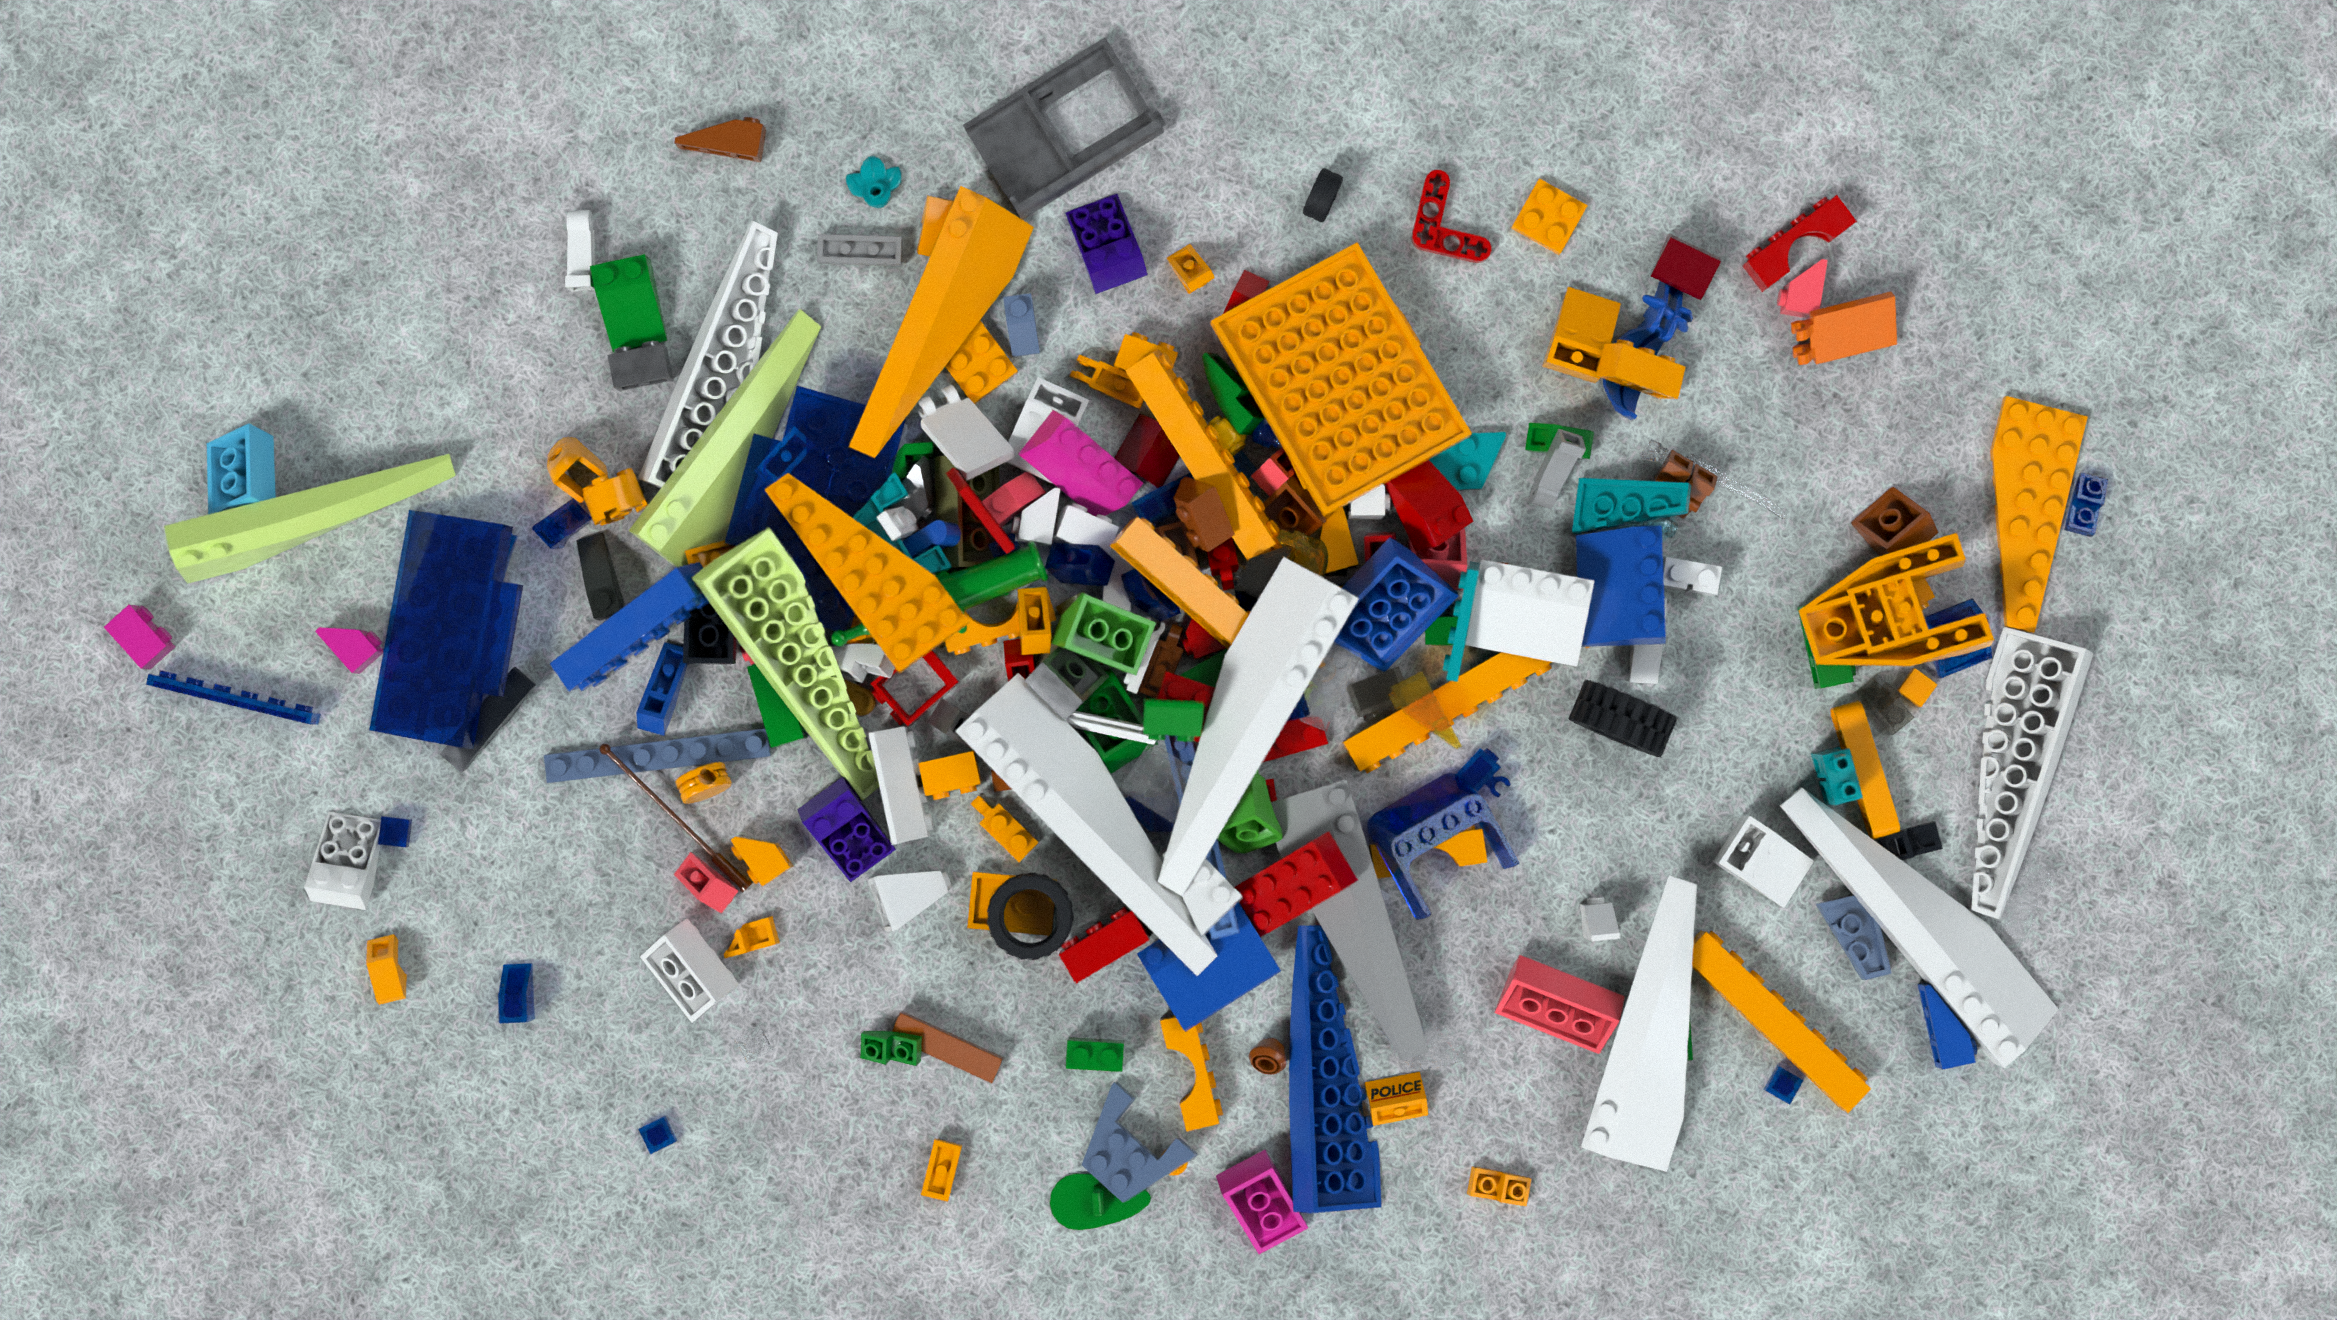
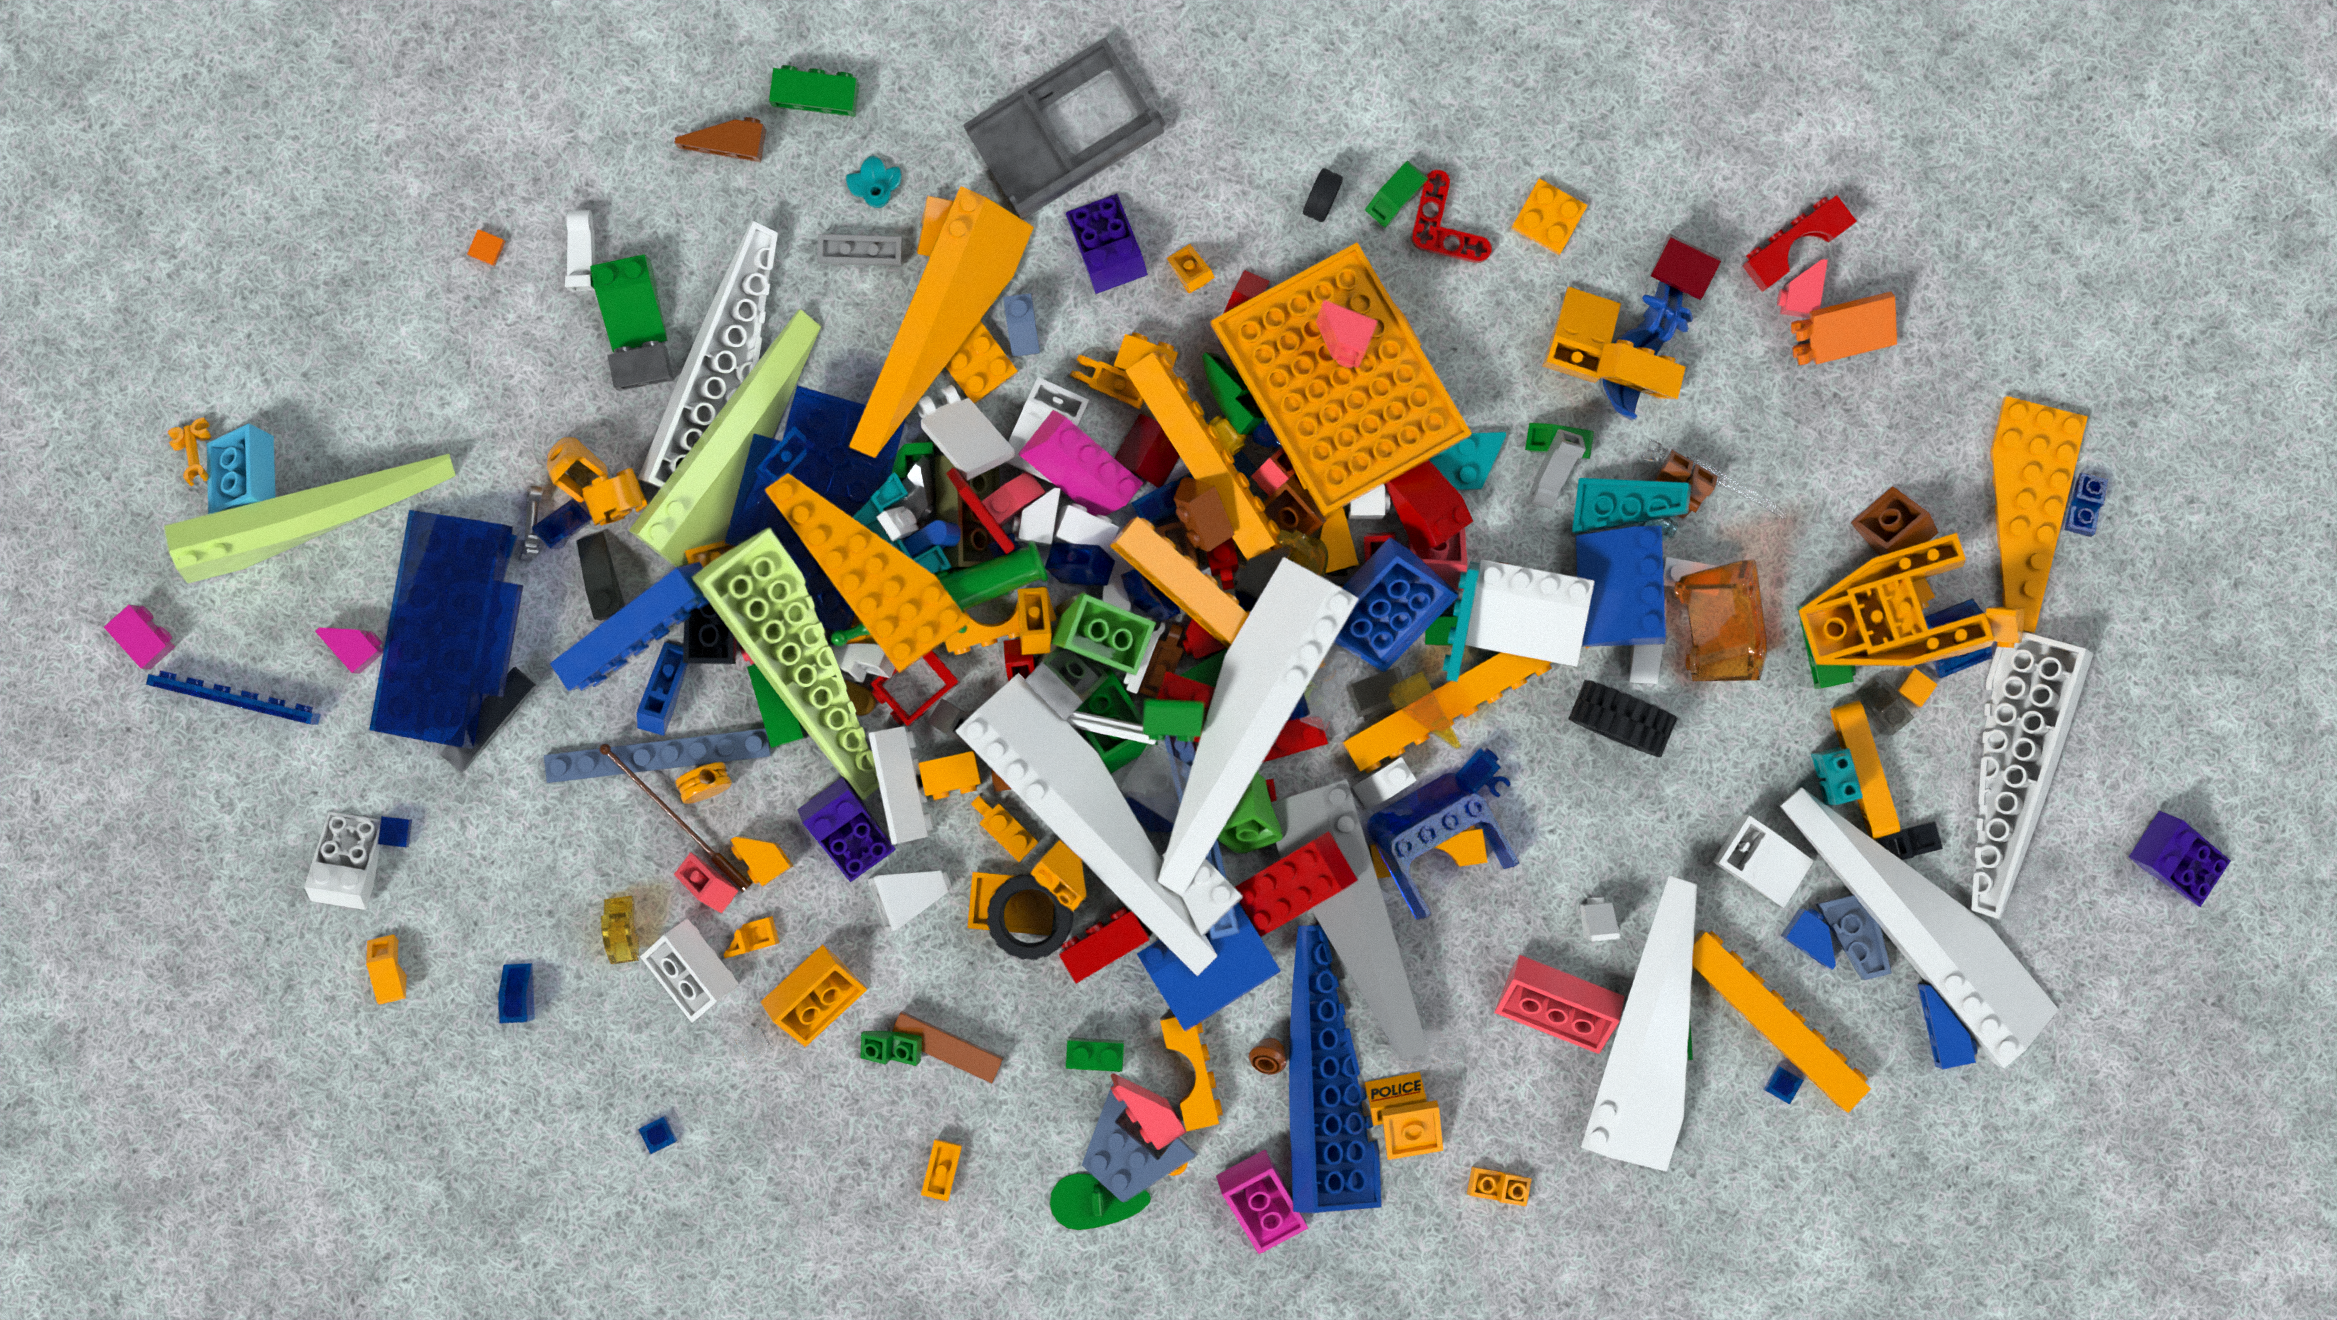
(187, 439): none -> light orange bar
(486, 247): none -> orange tile
(530, 540): none -> flat silver bar
(618, 930): none -> clear yellow brick
(813, 996): none -> light orange slope
(814, 91): none -> green brick
(1062, 874): none -> light orange slope
(1152, 1111): none -> coral slope
(1345, 333): none -> coral slope
(1384, 783): none -> white slope
(1396, 193): none -> green slope
(1412, 1129): none -> light orange plate
(1725, 622): none -> clear orange windscreen
(1811, 936): none -> blue slope
(2006, 625): none -> light orange slope
(2179, 857): none -> dark purple slope

